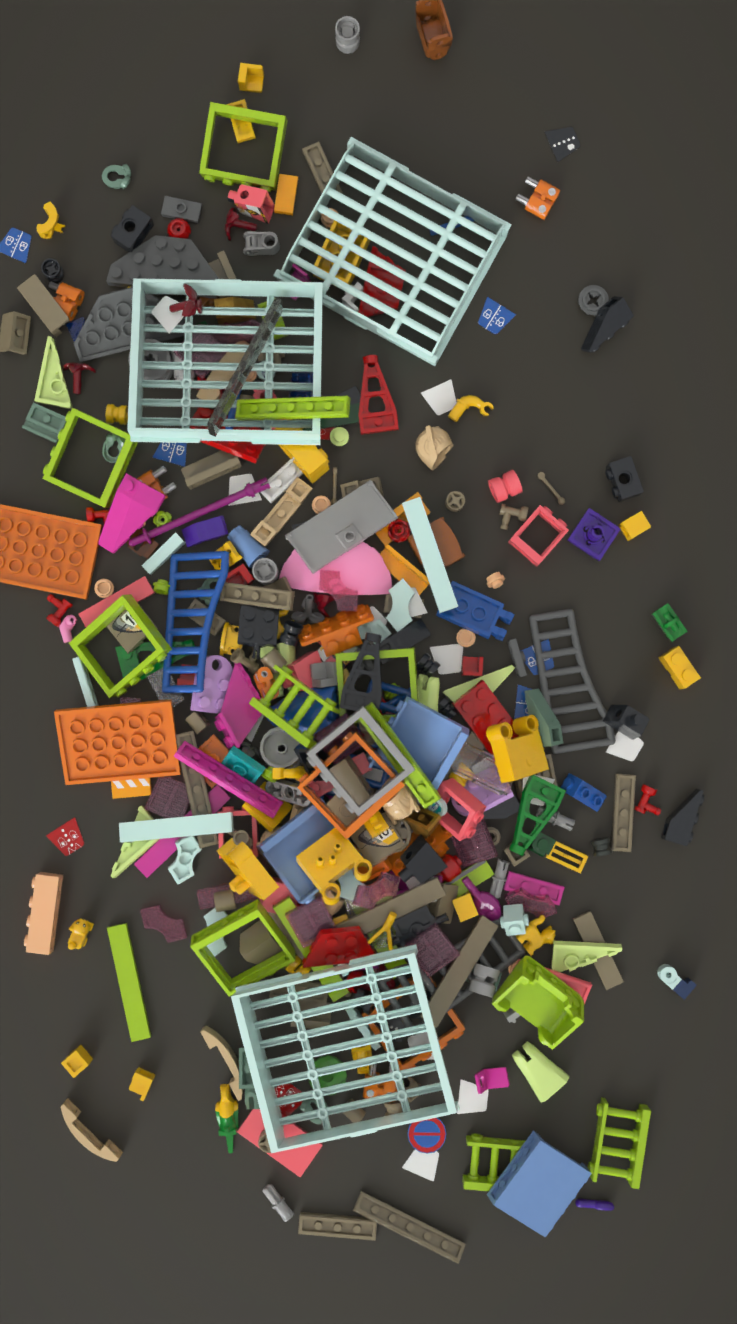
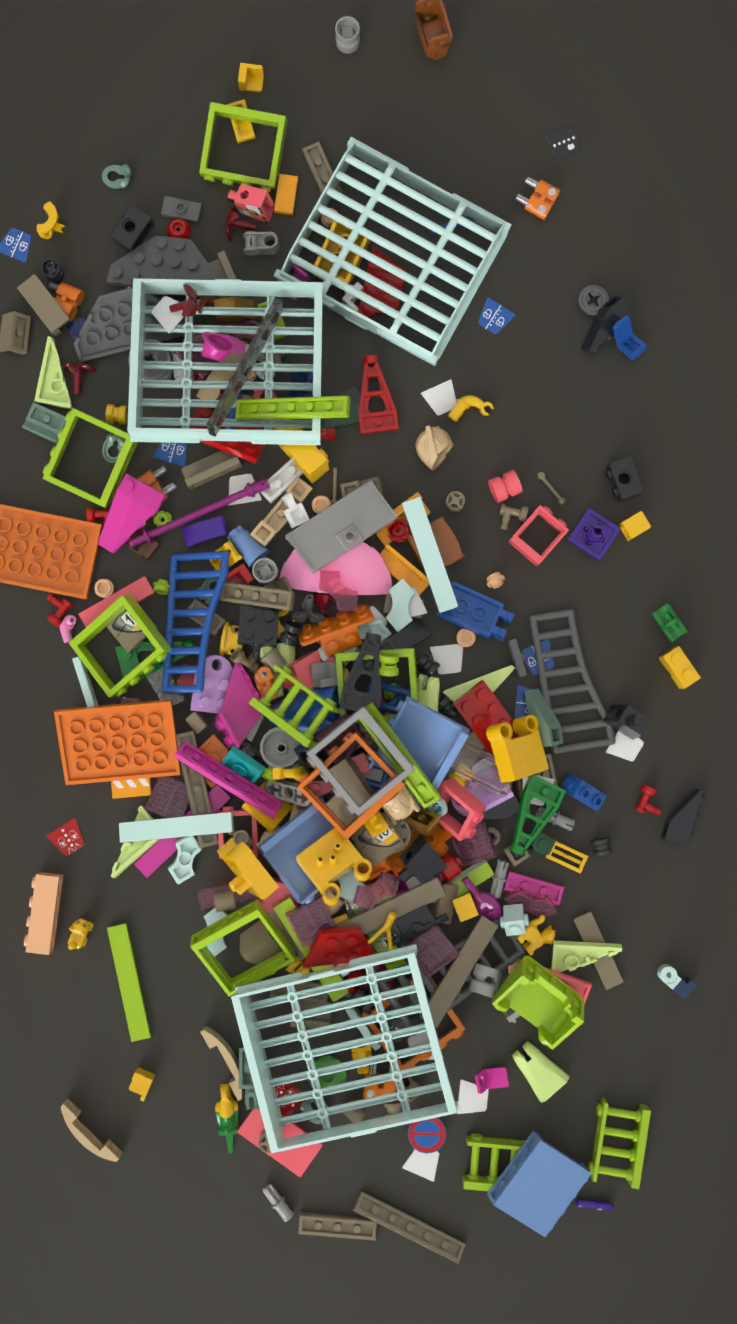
(77, 1061): yellow panel -> none
(170, 547): light aqua piece -> none
(171, 928): clear pink tile -> none
(220, 346): none -> dark pink piece
(295, 513): none -> white plate
(339, 436): yellowish green plate -> none
(389, 664): none -> lime wheel
(472, 666): red panel -> none
(623, 812): dark tan tile -> none
(626, 340): none -> blue bracket

